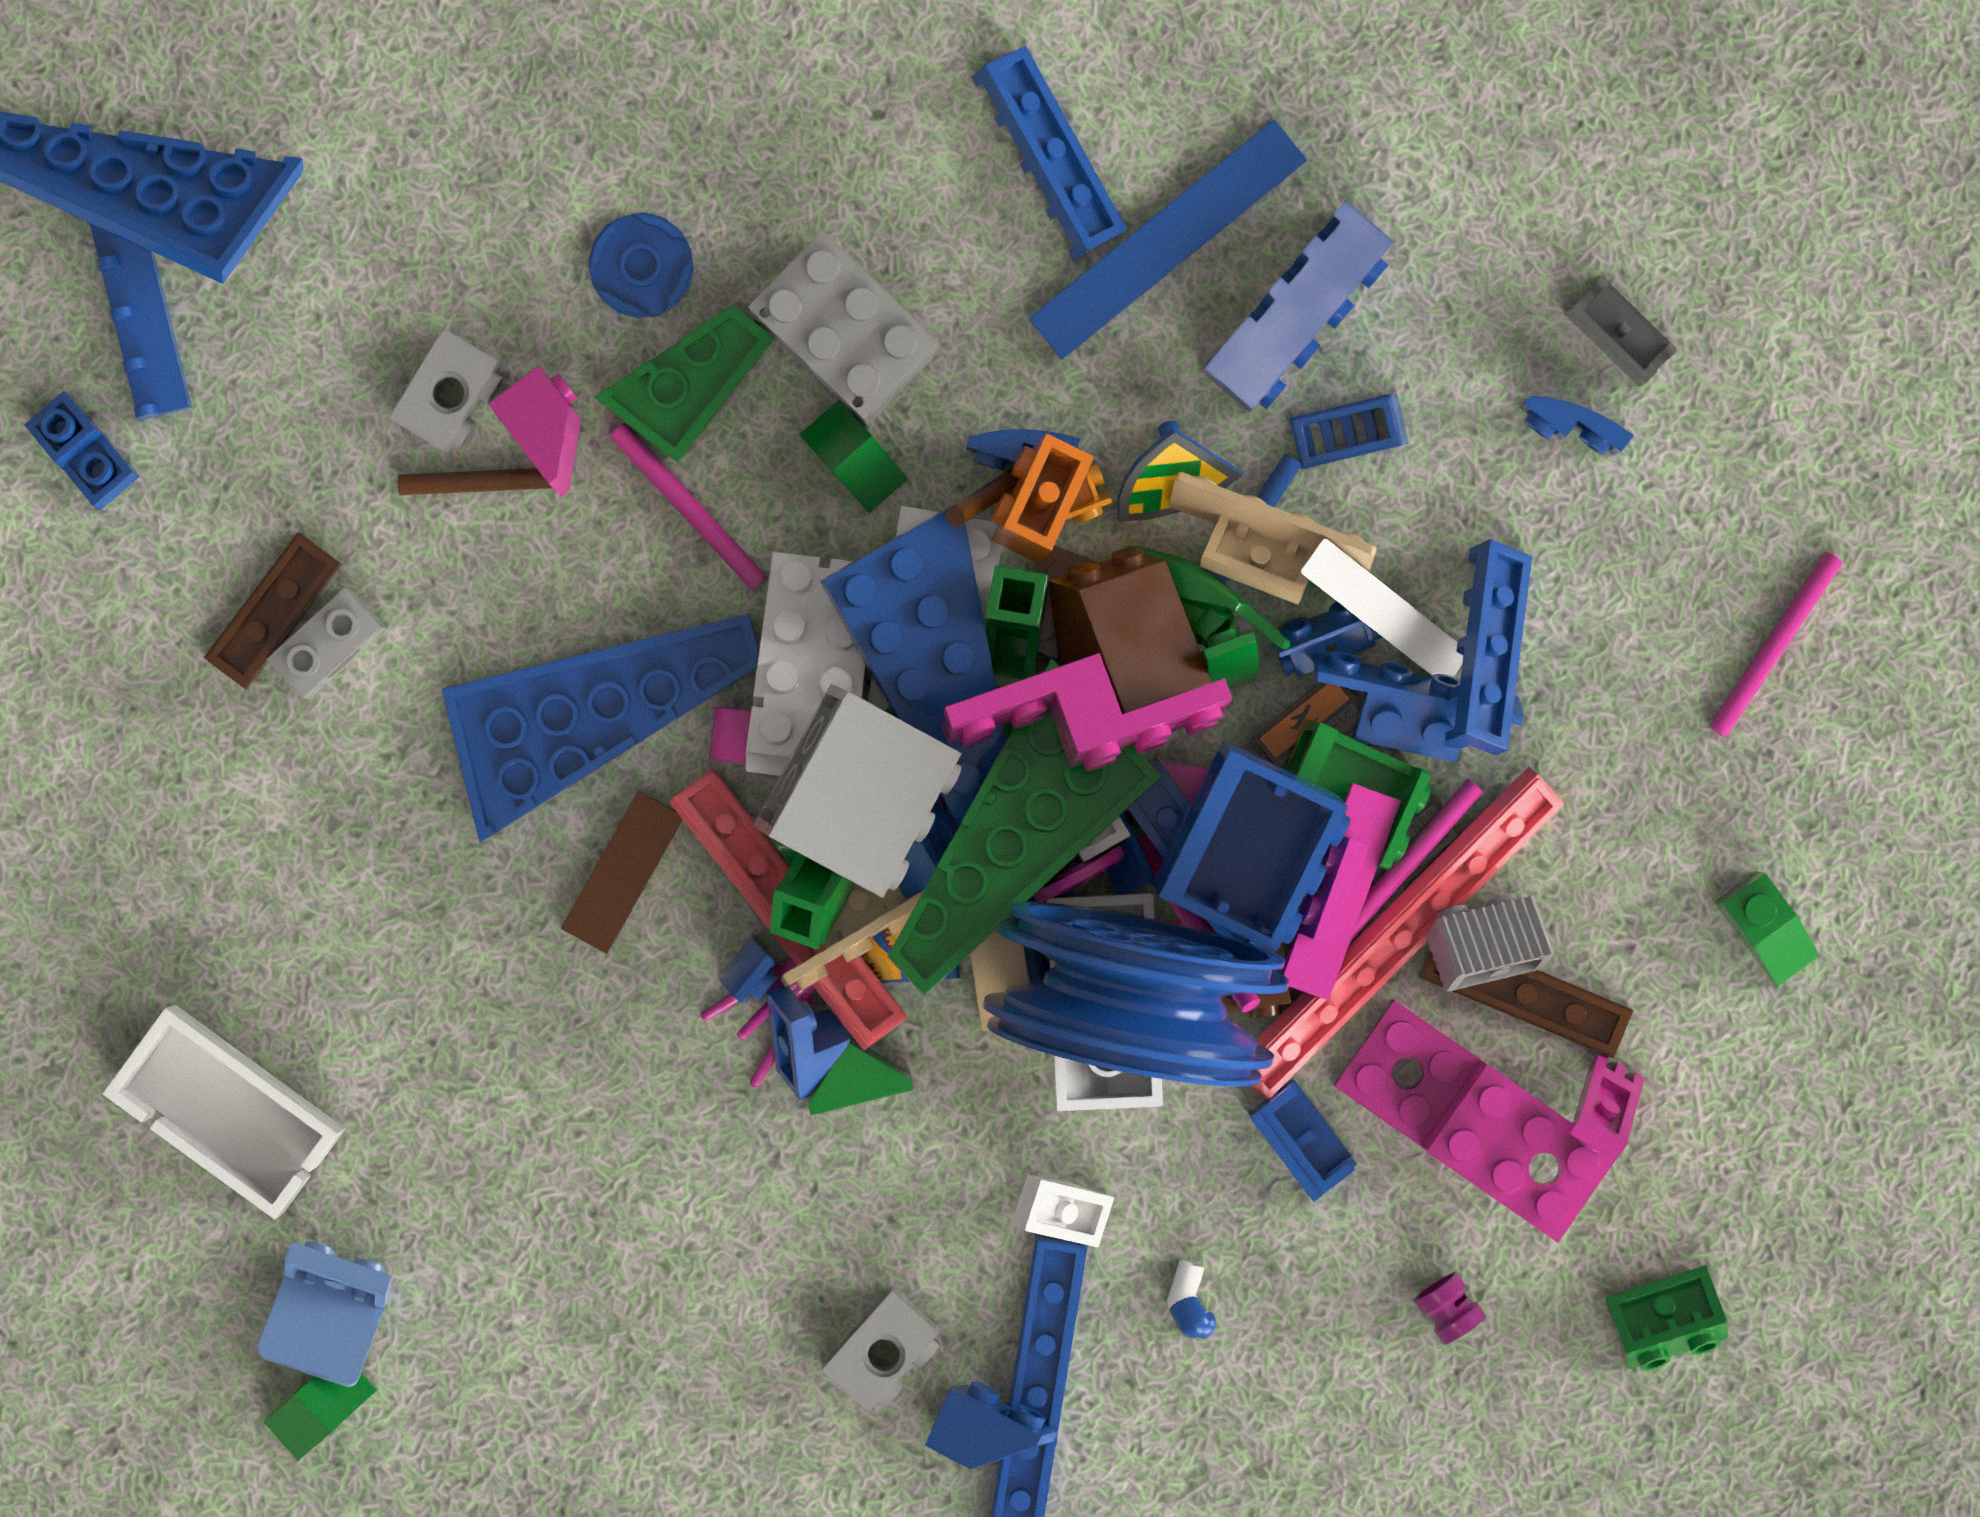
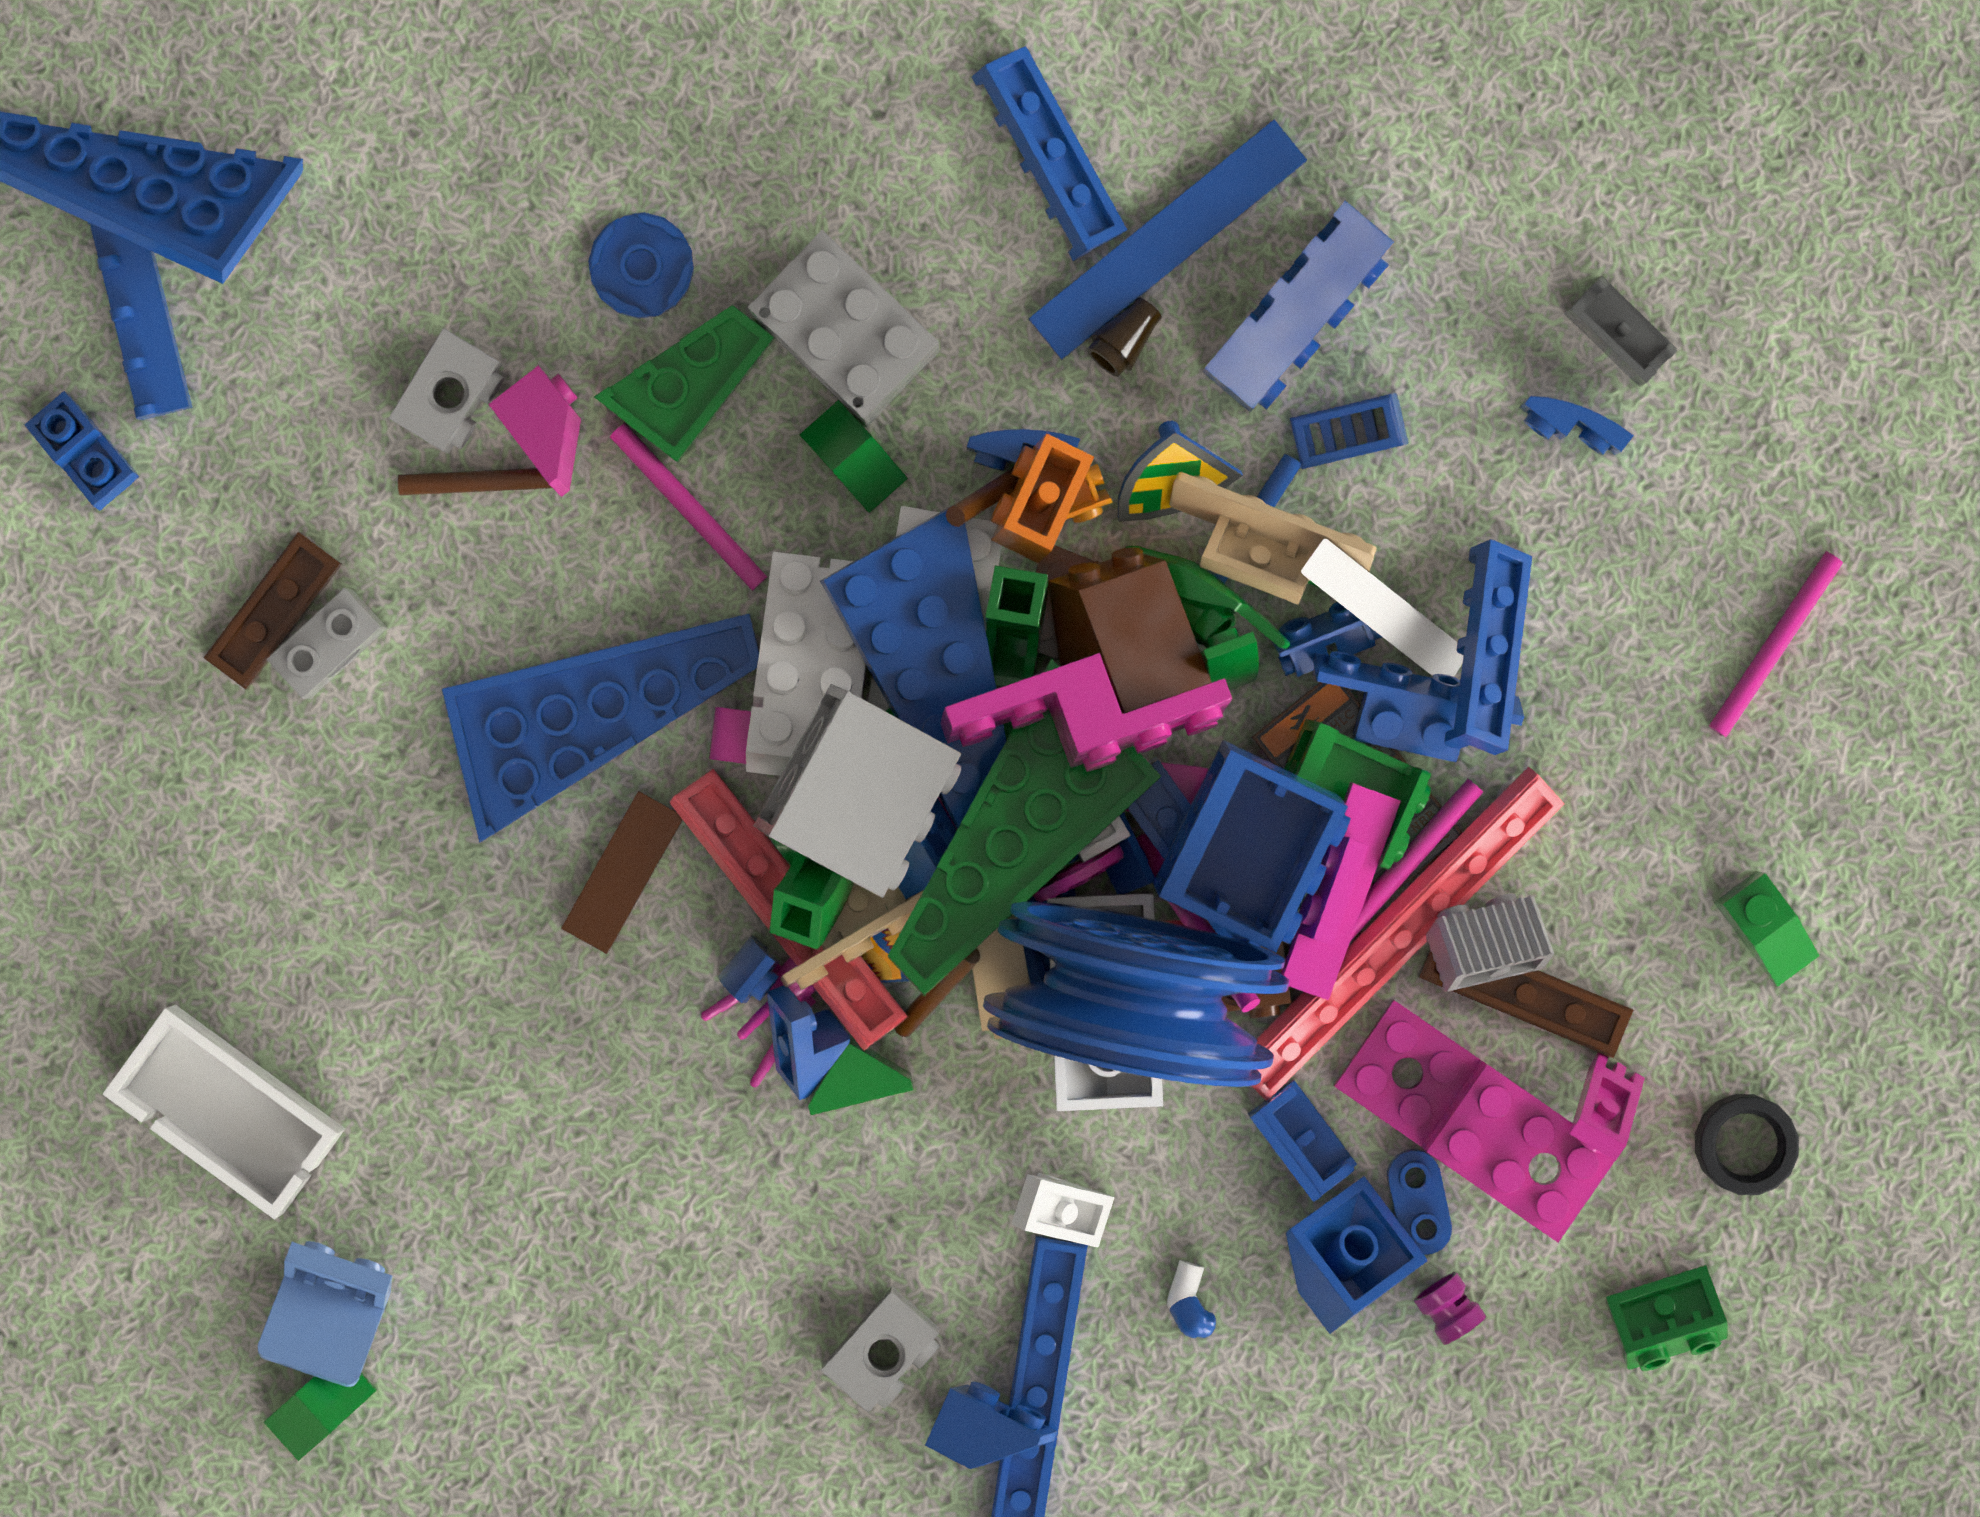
(924, 1005): none -> reddish brown bar
(1123, 338): none -> dark brown cone
(1350, 1254): none -> blue slope
(1422, 1201): none -> blue plate
(1784, 1159): none -> black tyre

